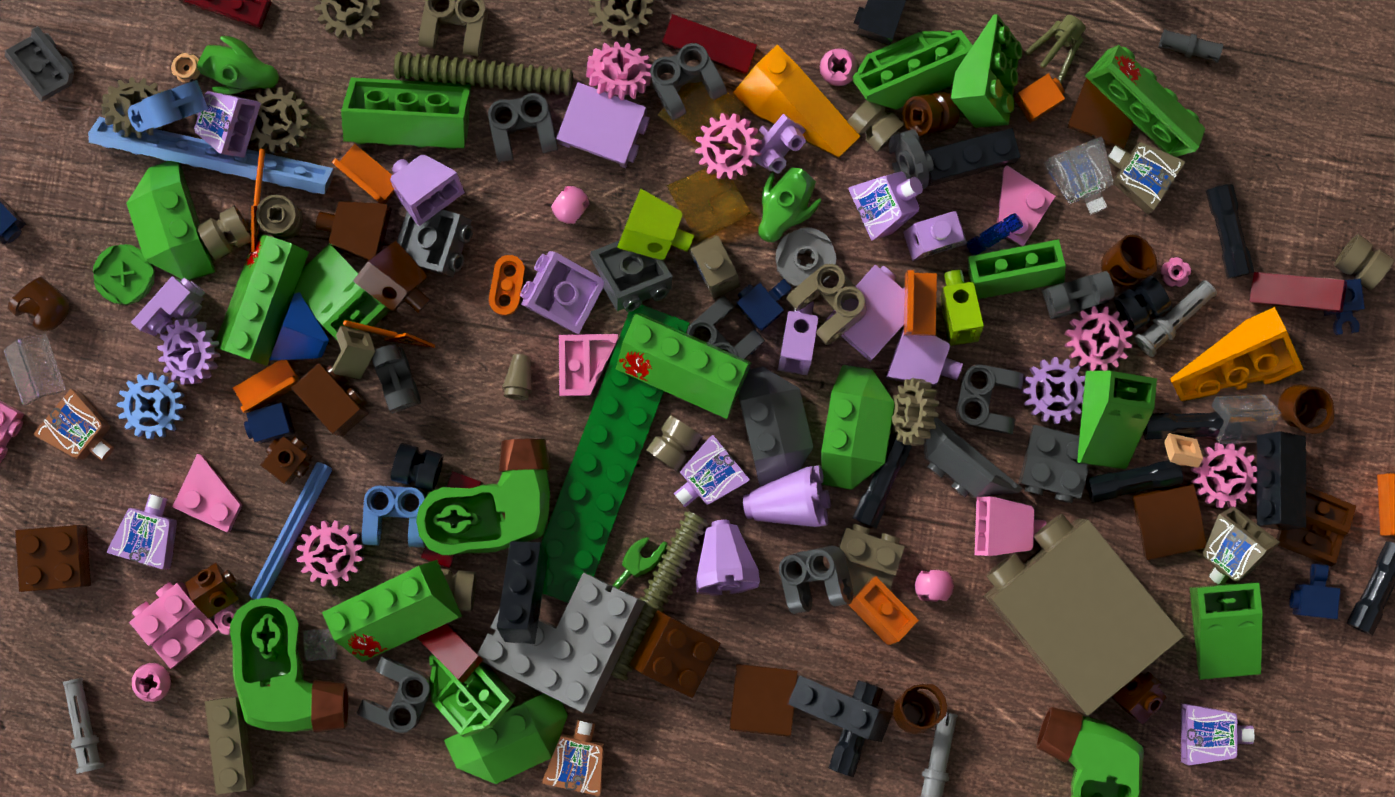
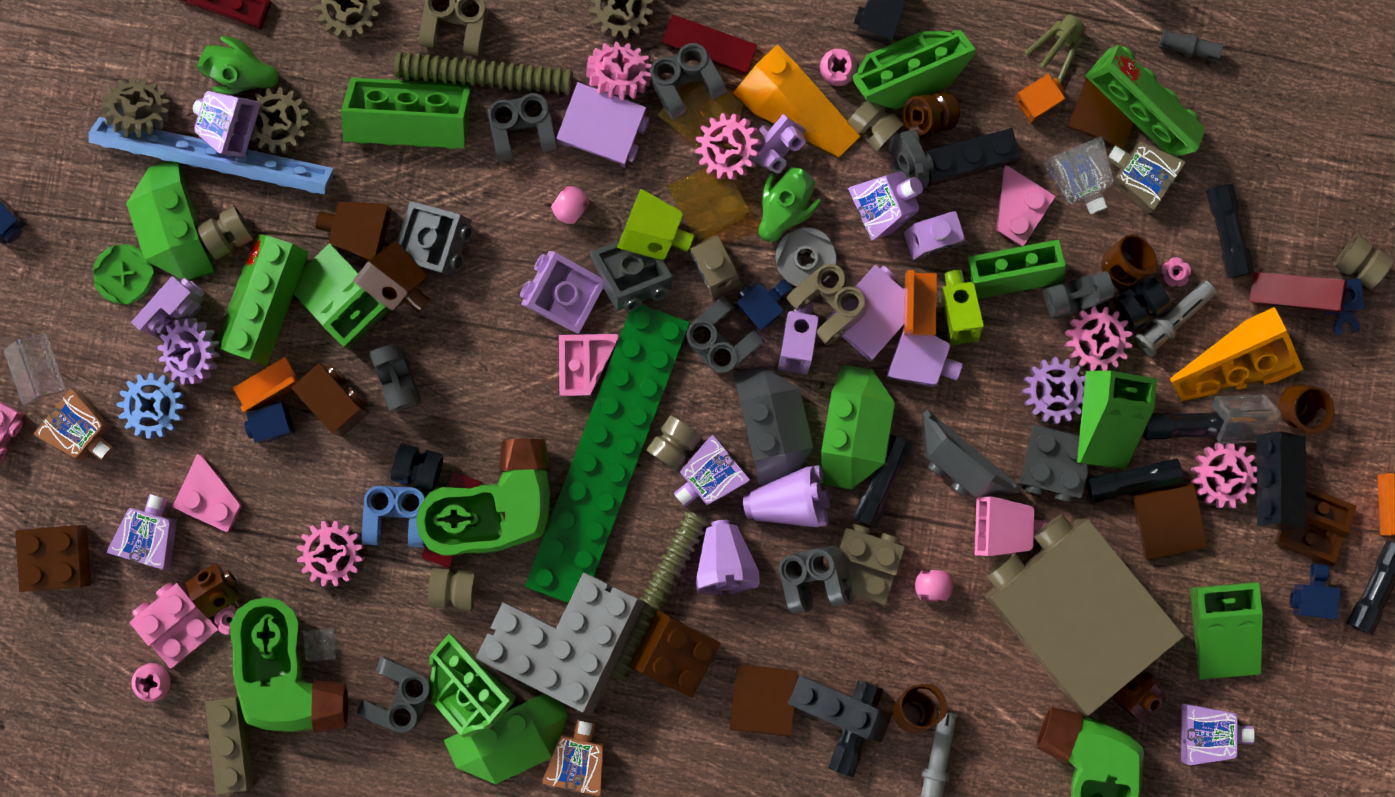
(41, 64): flat silver bracket -> none
(45, 304): reddish brown helmet -> none
(72, 689): light grey pin -> none
(167, 107): medium blue piece -> none
(179, 64): light nougat plate -> none
(254, 224): orange piece -> none
(276, 460): reddish brown brick -> none
(279, 217): dark tan wheel -> none
(290, 531): medium blue axle -> none
(300, 334): blue slope -> none
(355, 352): dark tan panel -> none
(366, 174): orange panel -> none
(392, 336): orange piece -> none
(393, 612): bright green slope -> none
(425, 186): lavender torso -> none
(452, 651): dark red tile -> none
(506, 286): orange plate -> none
(518, 378): dark tan cone -> none
(522, 592): black brick -> none
(638, 565): bright green hand -> none
(682, 365): bright green slope -> none
(883, 611): orange panel -> none
(914, 411): dark tan gear -> none
(982, 397): dark grey piece -> none
(988, 76): bright green slope -> none
(994, 234): clear blue axle -> none
(1183, 450): light nougat plate -> none
(1236, 546): dark tan torso -> none

